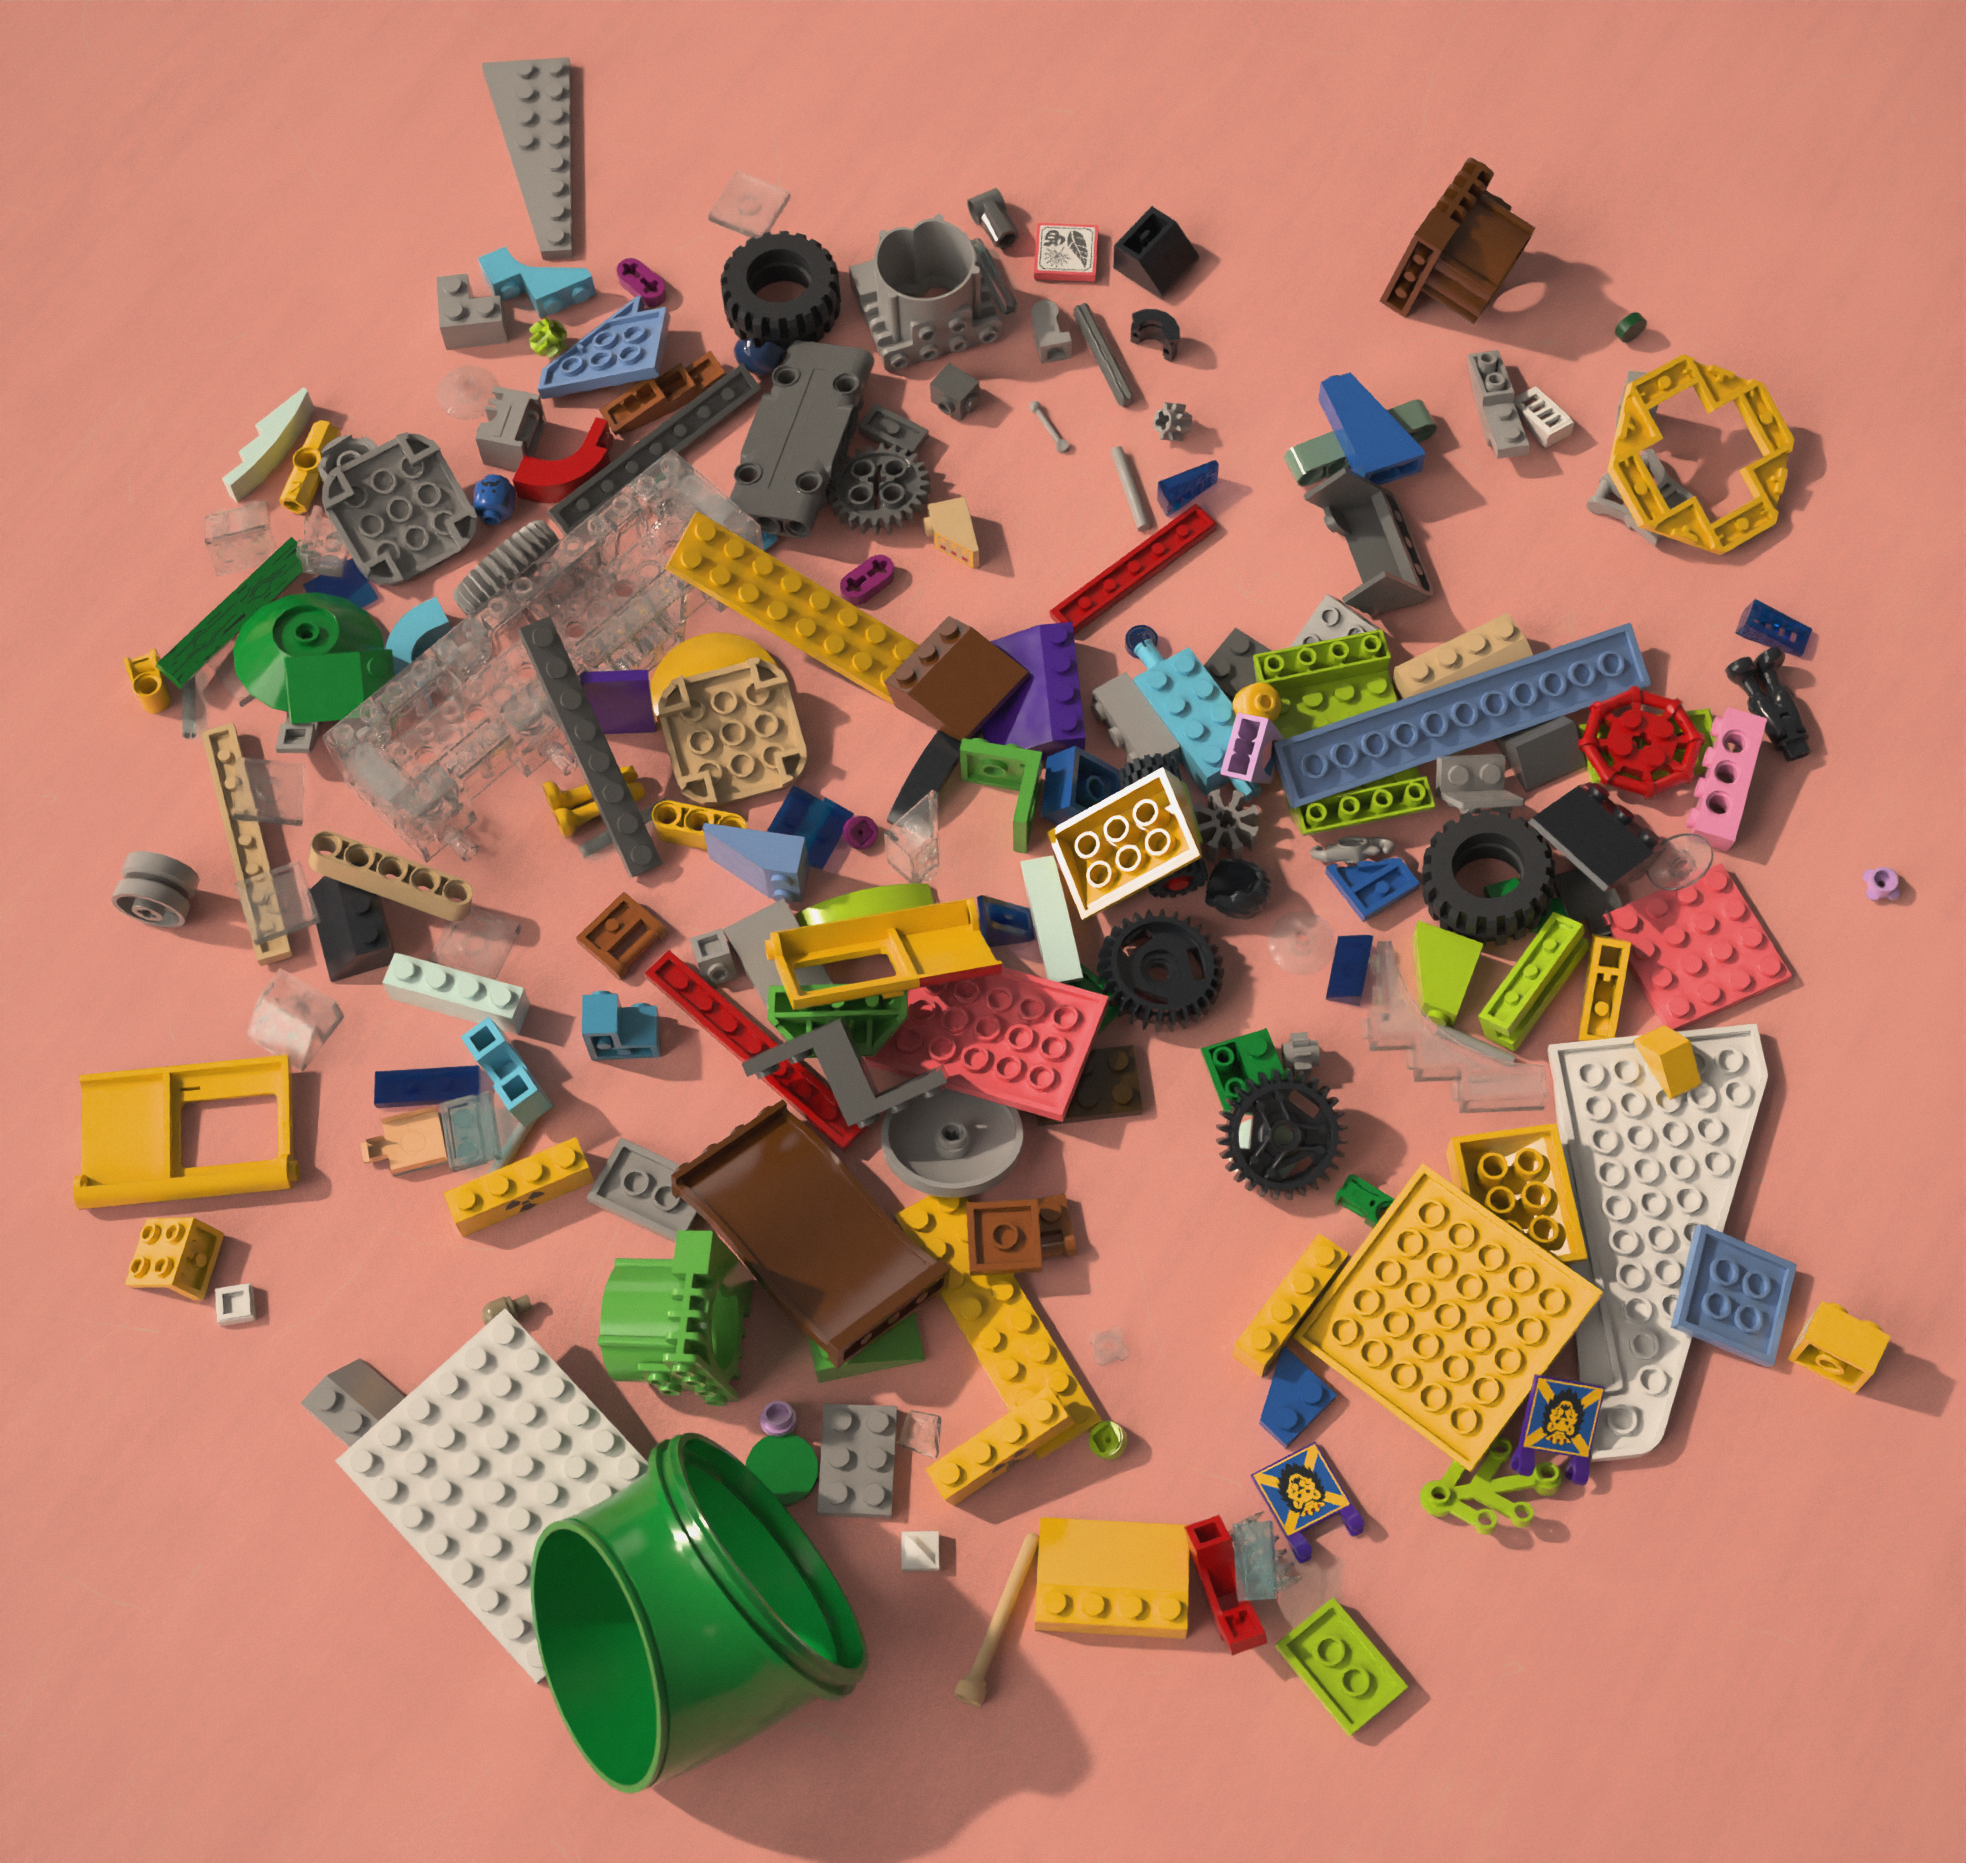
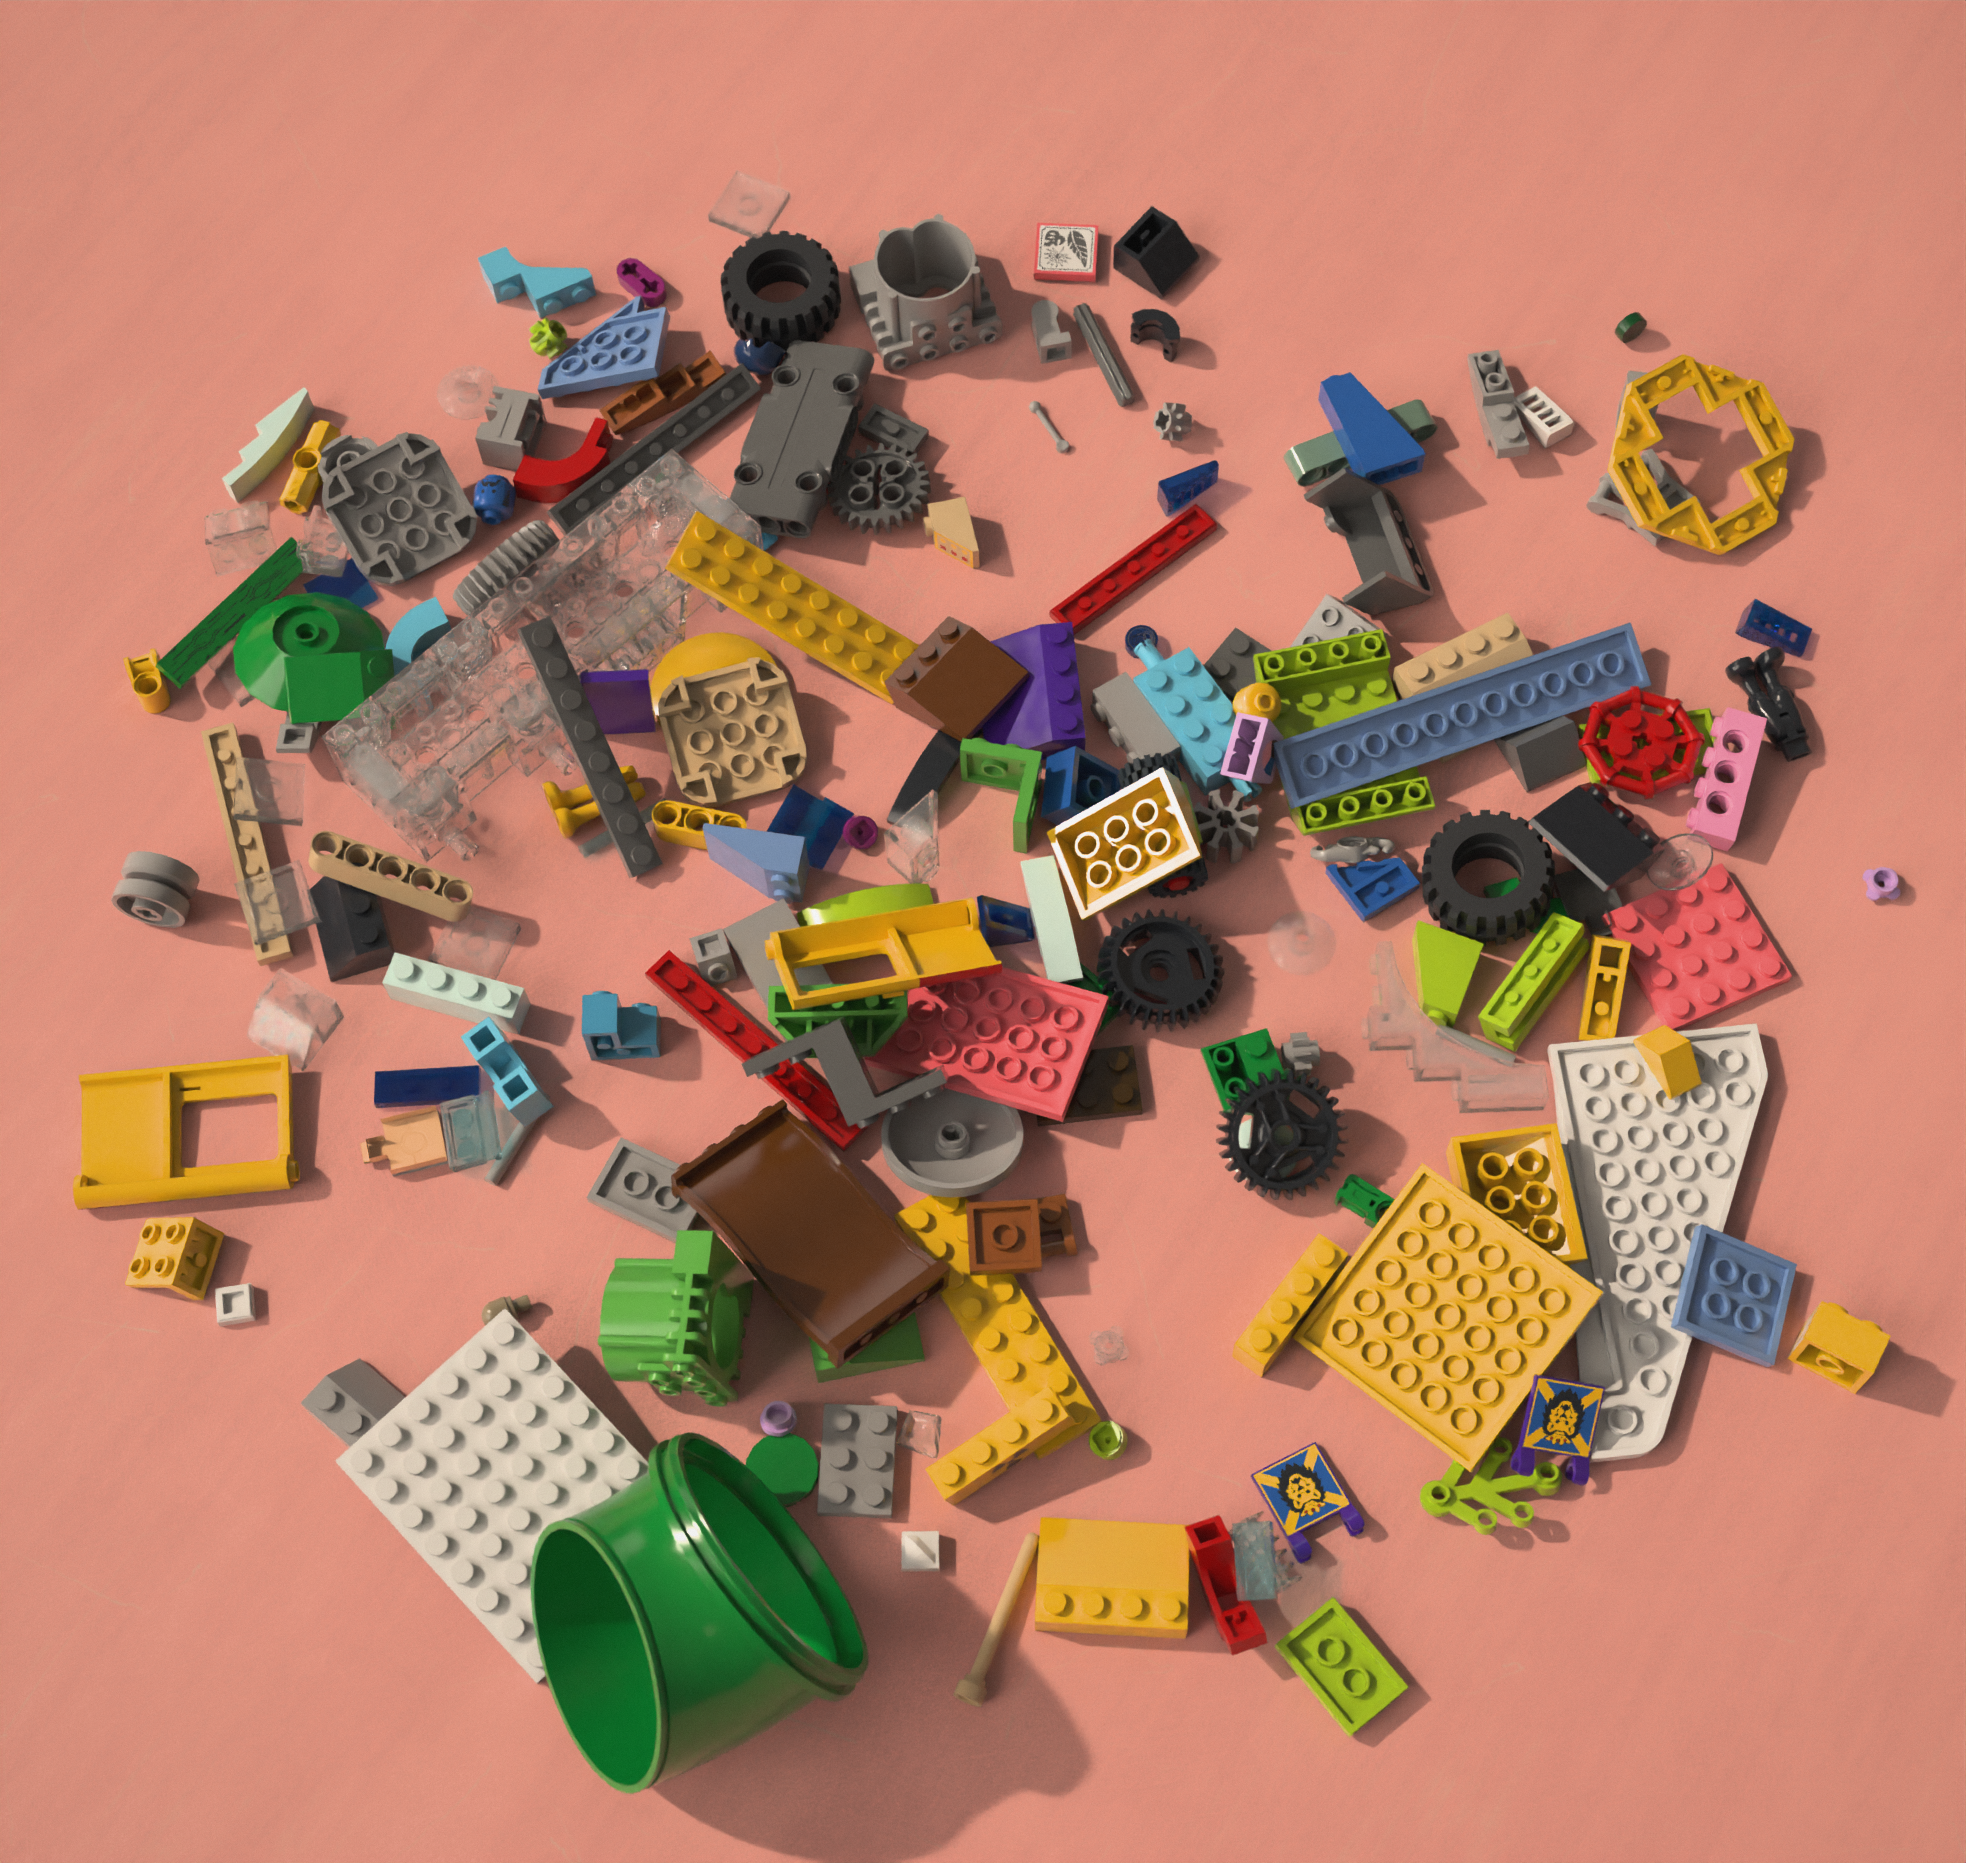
(189, 709): clear light blue piece -> none
(467, 319): light grey brick -> none
(518, 1187): yellow brick -> none
(535, 121): light grey wing -> none
(614, 927): dark orange plate -> none
(864, 577): magenta beam -> none
(955, 392): dark grey brick -> none
(991, 213): dark grey piece -> none
(993, 278): clear light blue axle -> none
(1130, 489): light grey bar -> none
(1238, 888): black hair -> none
(1293, 1399): blue wing -> none
(1349, 969): clear blue slope -> none
(1460, 248): reddish brown hose -> none
(1474, 783): light grey bracket -> none

